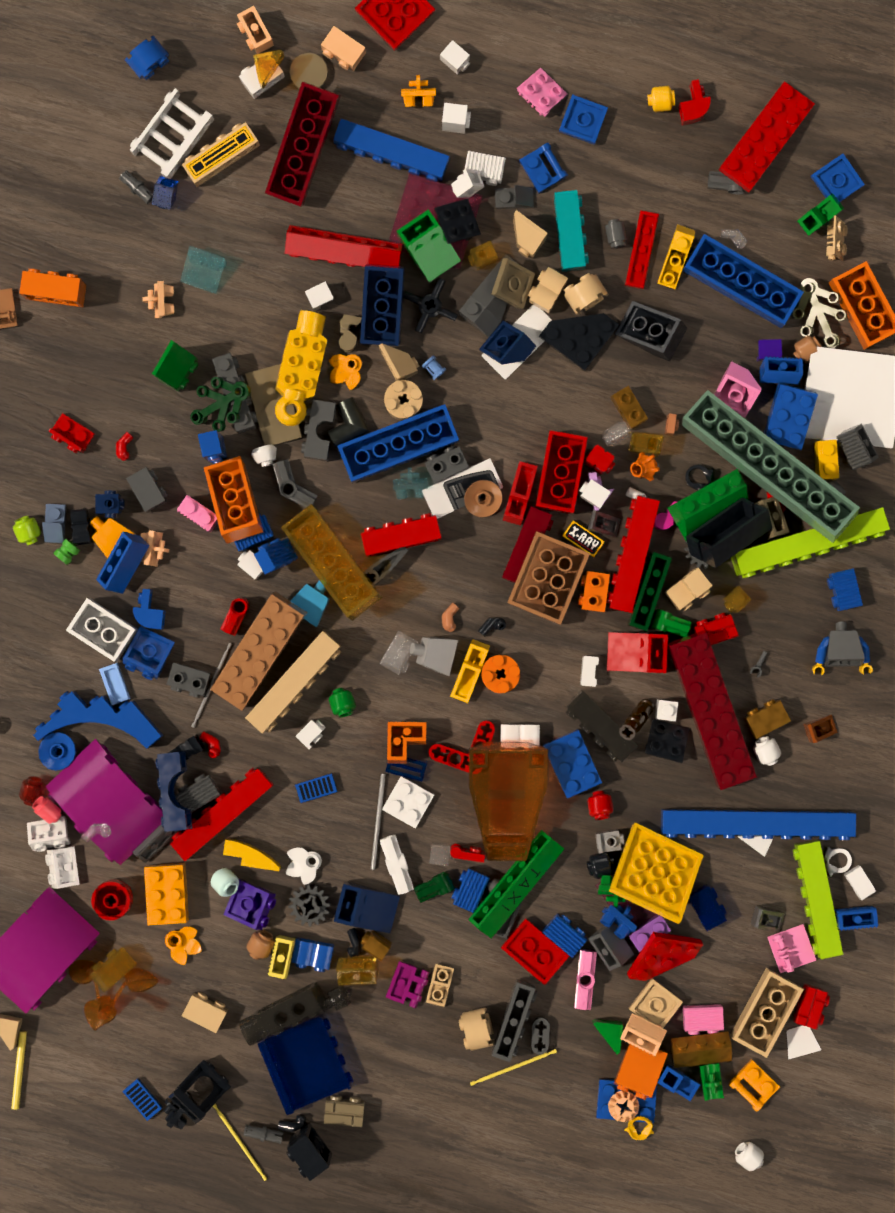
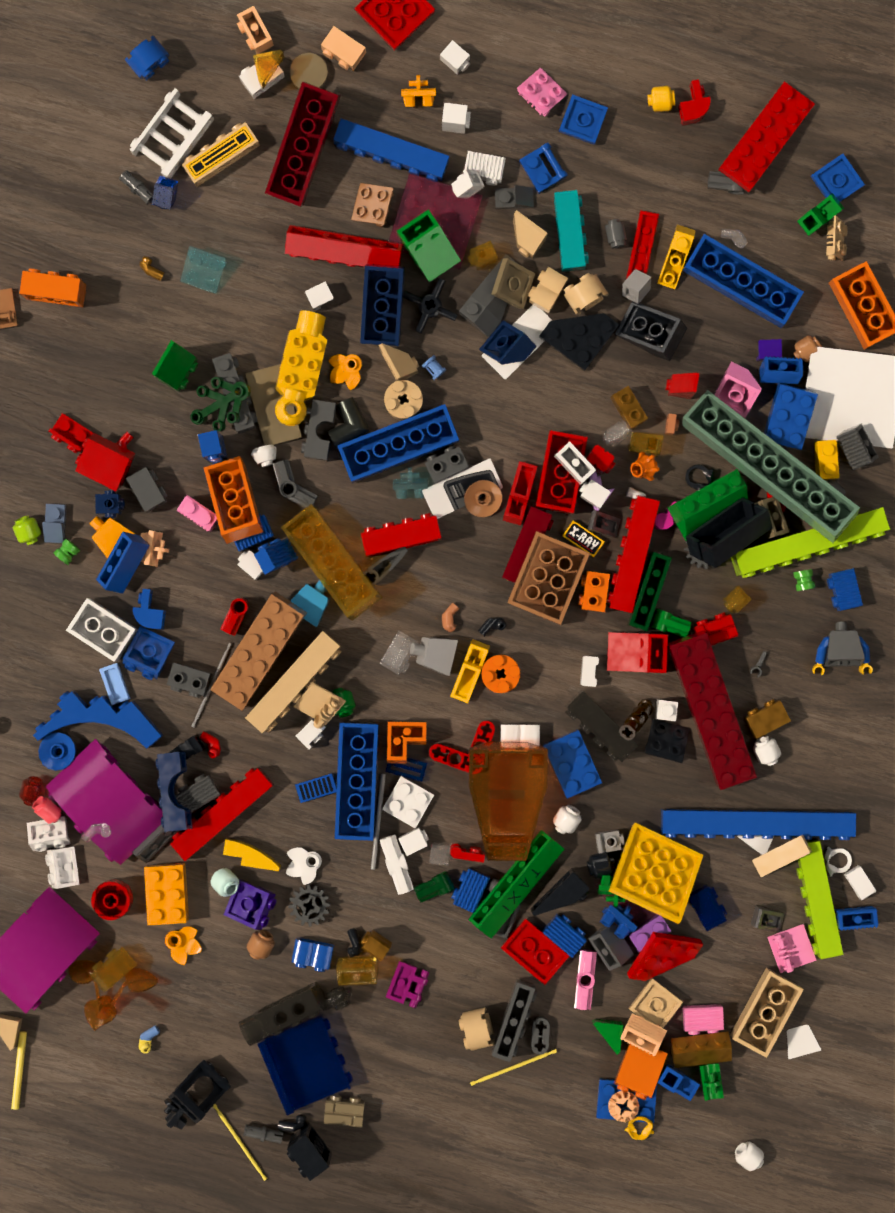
(80, 524): black leg -> none
(104, 461): none -> red brick
(142, 1099): blue tile -> none
(146, 1039): none -> arm
(149, 270): none -> pearl gold arm
(160, 291): light nougat hips -> none
(205, 1012): tan brick -> none
(281, 957): light yellow brick -> none
(319, 704): none -> tan hinge
(348, 340): dark tan leg -> none
(356, 781): none -> blue brick
(366, 908): dark blue slope -> none
(372, 204): none -> medium nougat hinge
(413, 841): none -> white brick
(439, 985): tan slope -> none
(457, 221): black hinge -> none
(563, 893): none -> black slope
(567, 819): none -> white head
(575, 463): none -> white brick
(600, 805): red head -> none
(636, 286): none -> light grey panel
(682, 385): none -> red slope
(688, 588): tan brick -> none
(758, 1080): light orange plate -> none
(781, 856): none -> tan tile
(804, 580): none -> bright green wheel
(811, 1006): red brick -> none
(818, 311): plant -> none
(820, 728): dark orange slope -> none

